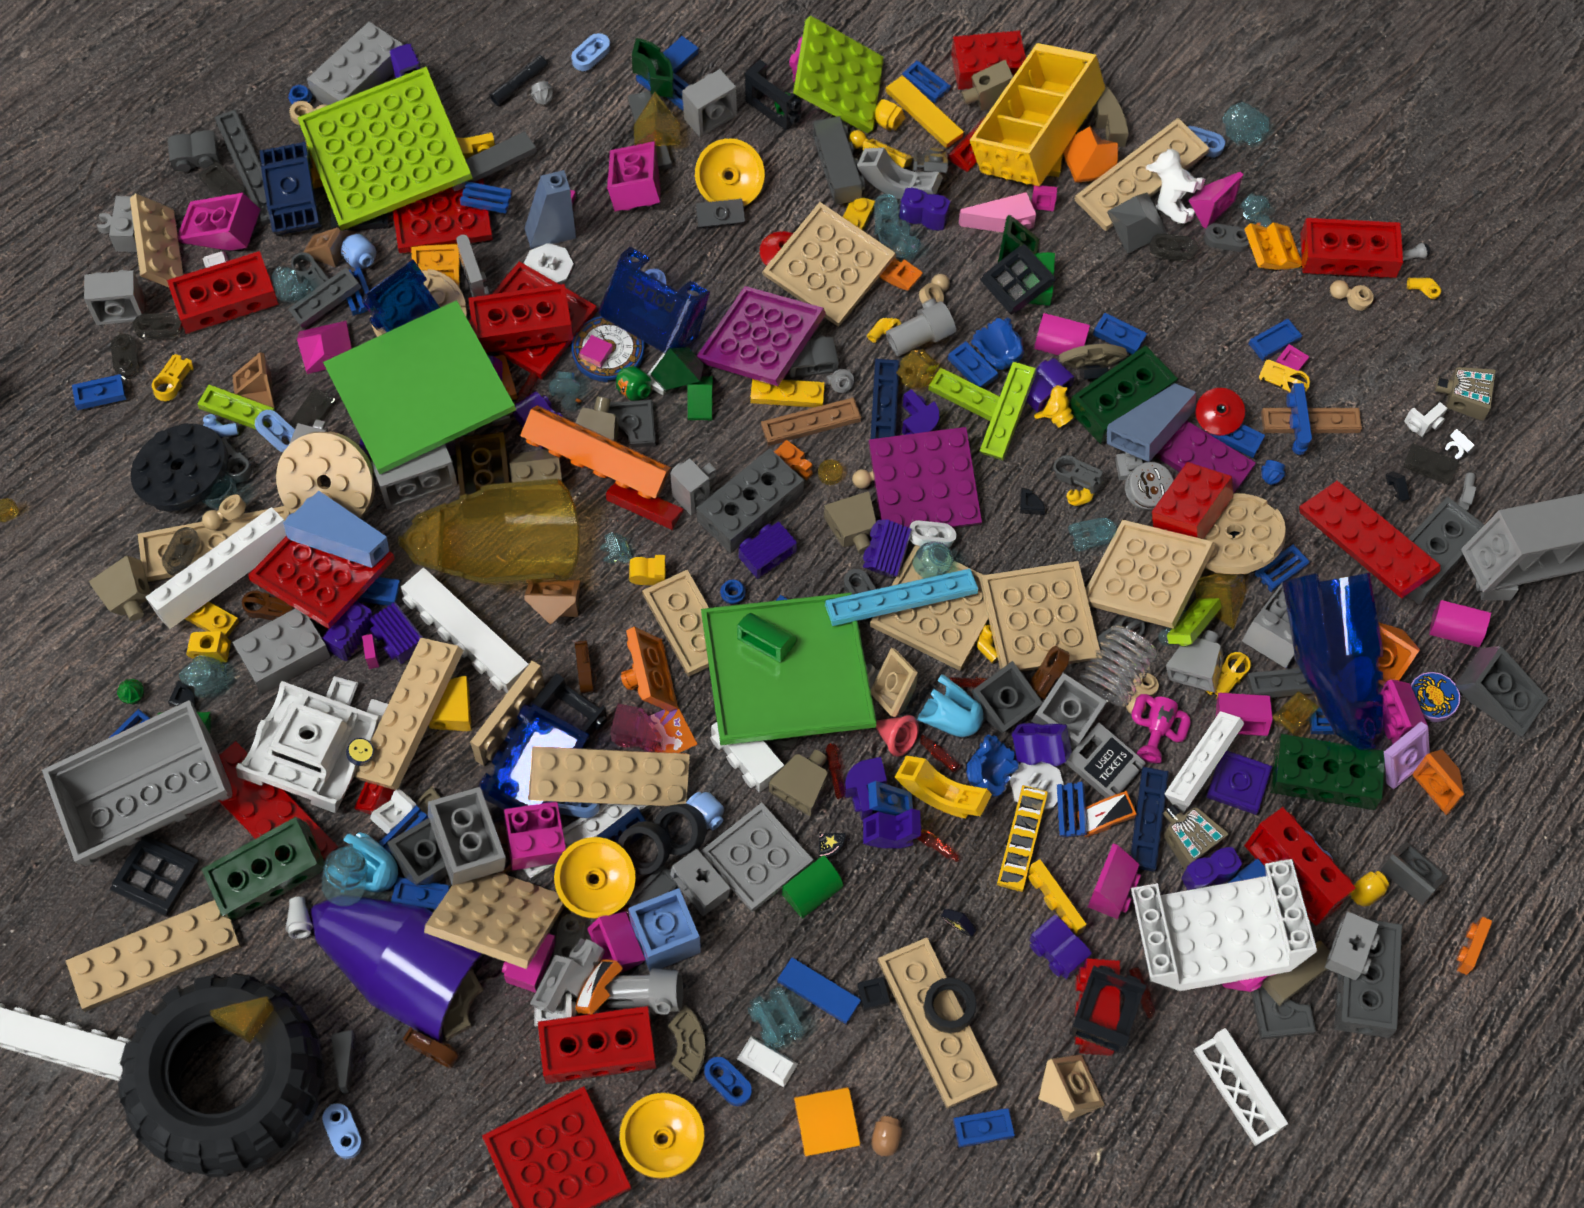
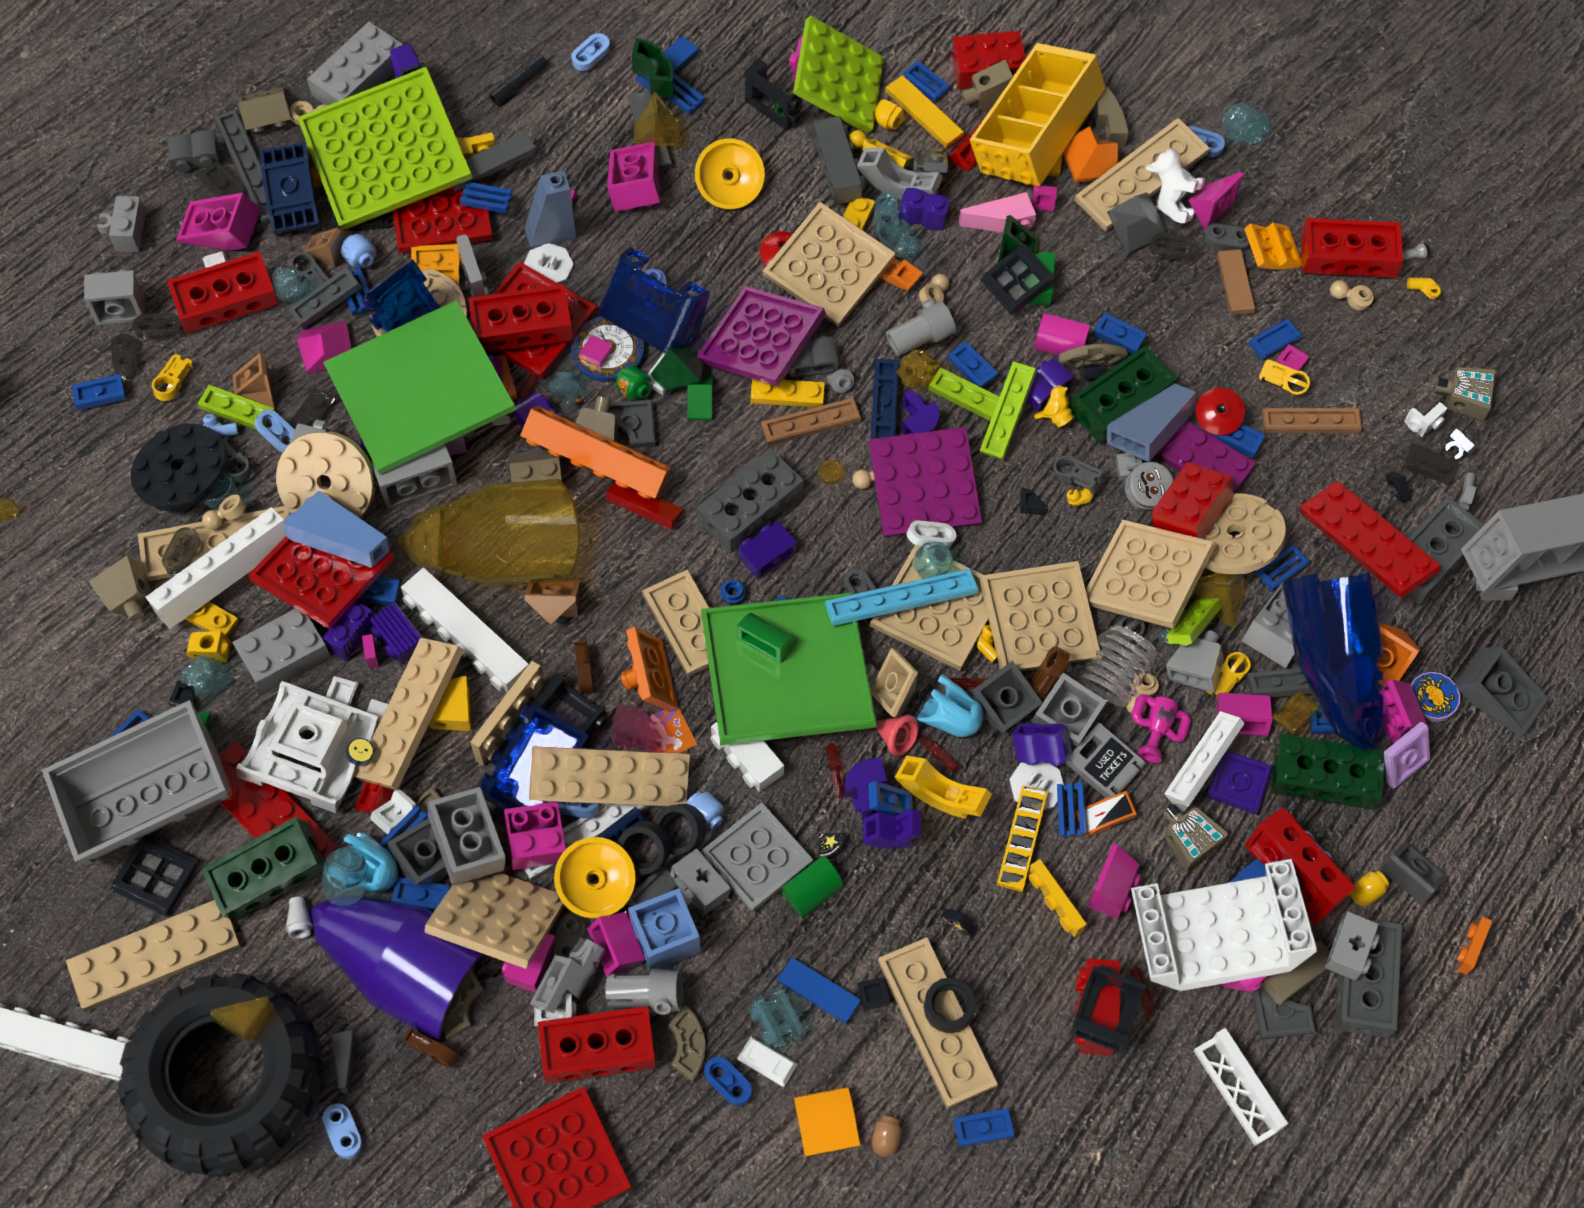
(130, 691): green plate -> none
(156, 240): tan plate -> none
(264, 109): none -> dark tan slope
(271, 606): reddish brown piece -> none
(299, 91): blue plate -> none
(481, 461): dark brown brick -> none
(542, 92): light grey plate -> none
(593, 992): orange slope -> none
(618, 548): clear light blue tile -> none
(647, 570): yellow leg -> none
(659, 1116): yellow dish -> none
(691, 484): light grey brick -> none
(709, 102): light grey brick -> none
(720, 213): dark grey plate -> none
(794, 459): orange plate -> none
(801, 782): dark tan torso -> none
(851, 520): dark tan torso -> none
(881, 327): yellow arm -> none
(886, 548): dark purple brick -> none
(931, 840): clear red piece -> none
(991, 766): blue hair -> none
(999, 343): blue hair -> none
(1059, 947): dark purple brick -> none
(1070, 1087): tan slope -> none
(1100, 531): clear light blue plate -> none
(1149, 818): dark blue plate -> none
(1215, 870): dark purple brick -> none
(1235, 282): none -> medium nougat tile
(1253, 208): clear light blue animal -> none
(1273, 472): blue plate -> none
(1299, 418): blue plate -> none
(1440, 779): orange slope -> none
(1459, 623): dark pink brick -> none

